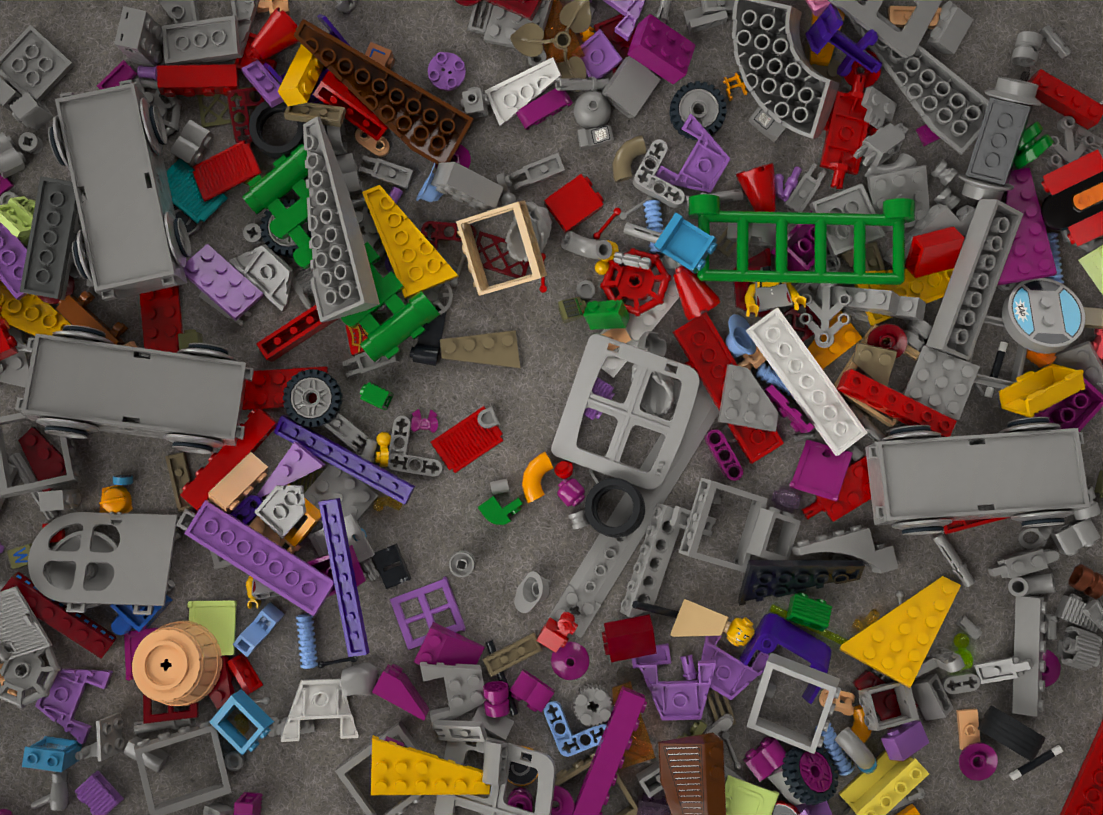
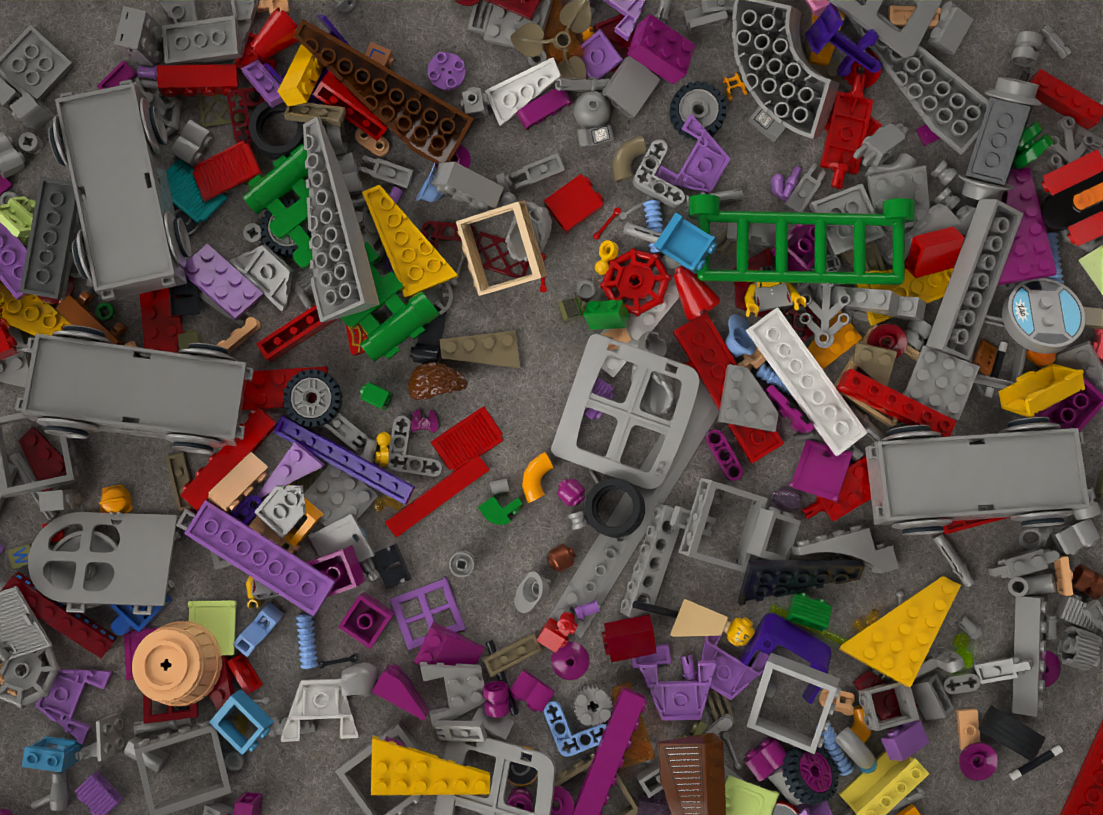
(109, 307): none -> green bush
(122, 479): dark azure tile -> none
(184, 306): none -> black piece
(239, 335): none -> light nougat plate
(344, 577): plate -> none
(366, 364): light grey hinge -> none
(366, 620): none -> magenta brick
(434, 379): none -> reddish brown hair
(437, 495): none -> red tile
(487, 418): light grey tile -> none
(495, 762): light grey brick -> none
(561, 558): none -> copper head
(564, 469): red plate -> none
(586, 247): light grey cylinder -> none
(586, 609): none -> medium lavender pin
(632, 260): light grey axle -> none
(759, 187): red cone -> none
(878, 107): light grey hinge -> none
(985, 356): none -> dark orange plate
(1063, 576): none -> light nougat plate

